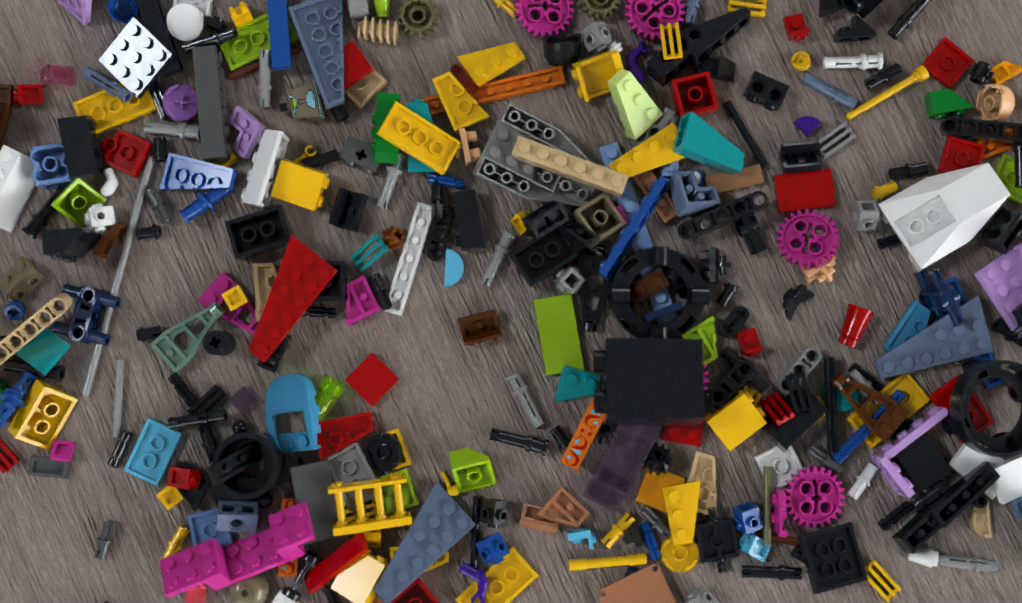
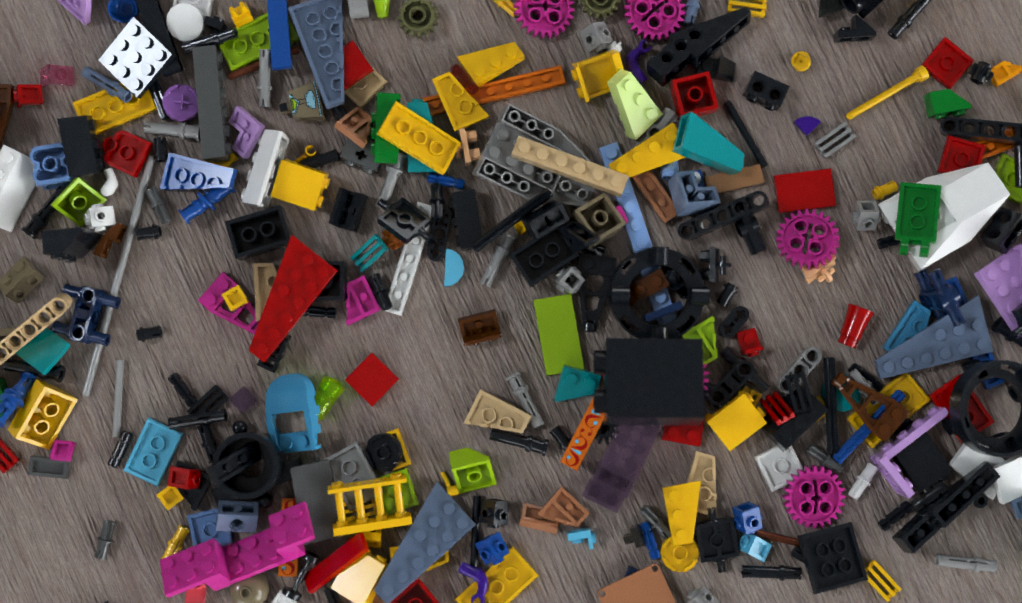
(10, 314): blue bush -> none
(170, 349): sand green plate -> none
(214, 337): black piece -> none
(342, 432): red wing -> none
(355, 126): none -> nougat wing
(378, 31): tan piece -> none
(404, 220): none -> black plate
(497, 413): none -> tan wing
(512, 219): none -> black axle
(562, 49): black cylinder -> none
(585, 563): yellow piece -> none
(617, 530): yellow pin -> none
(630, 233): blue plate -> none
(651, 492): light orange tile -> none
(664, 459): black gear -> none
(670, 28): yellow tile -> none
(766, 505): olive bar -> none
(779, 513): dark pink wing -> none
(794, 297): black animal -> none
(795, 27): red bracket -> none
(800, 157): black bracket -> none
(830, 91): sand blue pin -> none
(862, 61): white pin -> none
(883, 76): black axle -> none
(908, 170): black axle -> none
(917, 216): none -> green tile
(925, 557): white cone -> none
(981, 520): tan tile -> none
(995, 102): light nougat cylinder -> none

